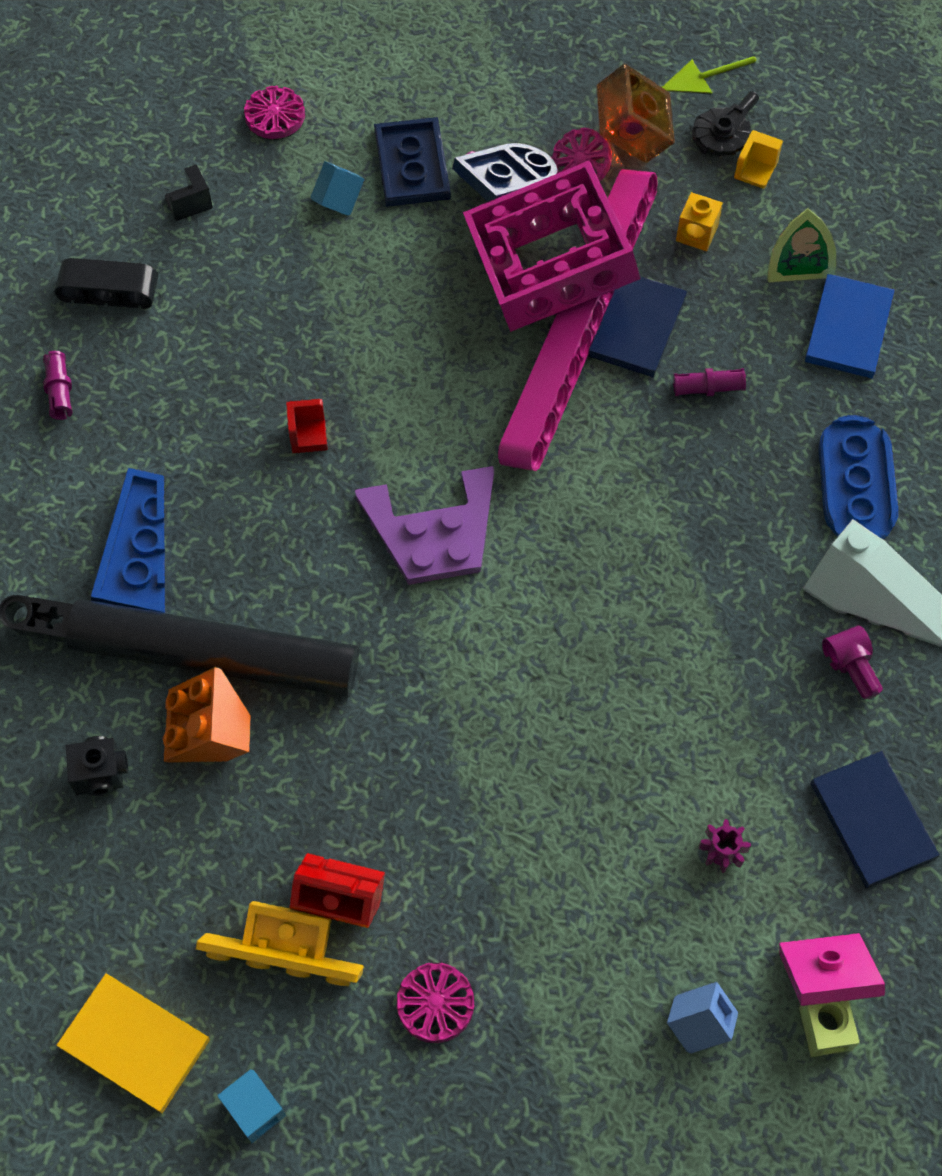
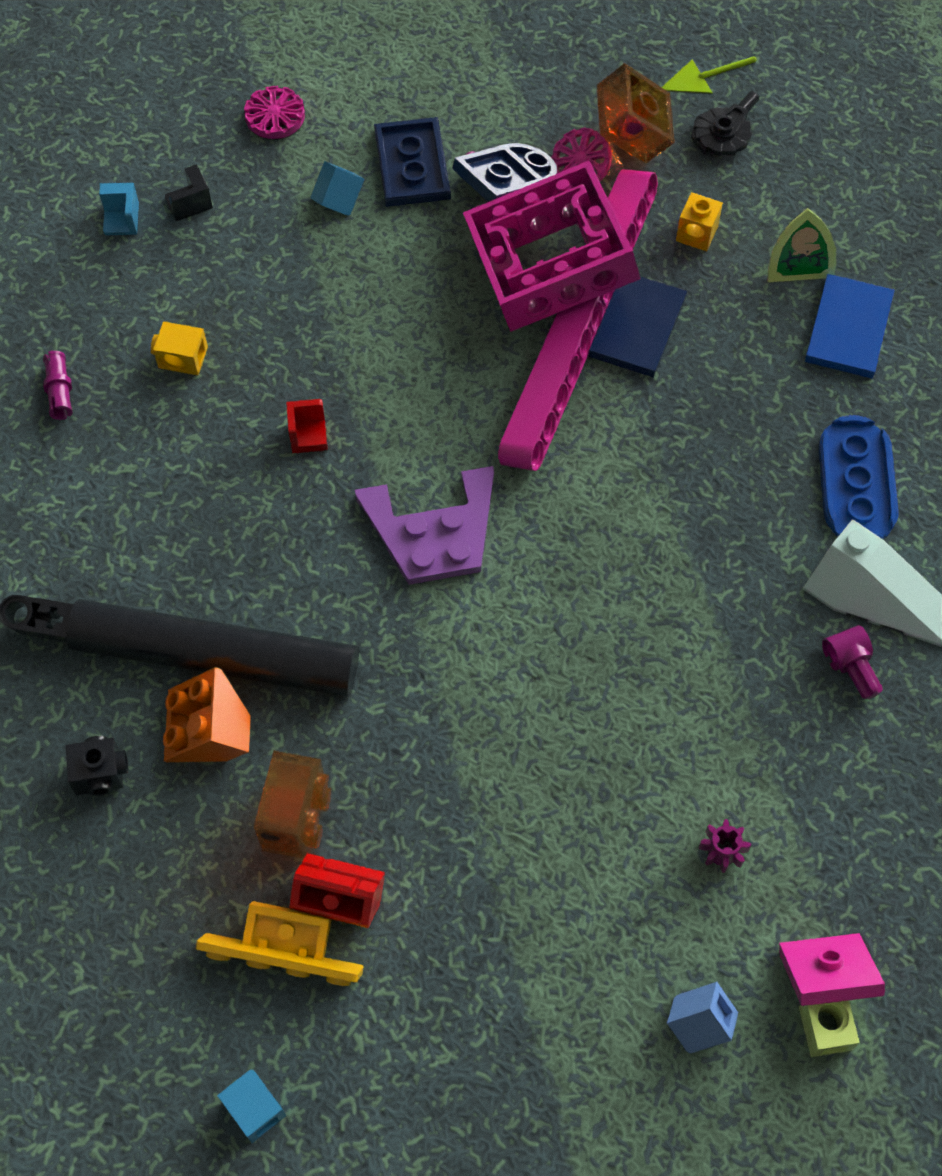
(106, 282): black beam -> none
(120, 208): none -> dark azure panel
(133, 1043): yellow tile -> none
(134, 552): blue wing -> none
(179, 348): none -> yellow brick
(292, 805): none -> clear orange brick
(435, 1002): dark pink wheel -> none
(709, 382): magenta pin -> none
(758, 159): yellow panel -> none
(874, 819): dark blue tile -> none

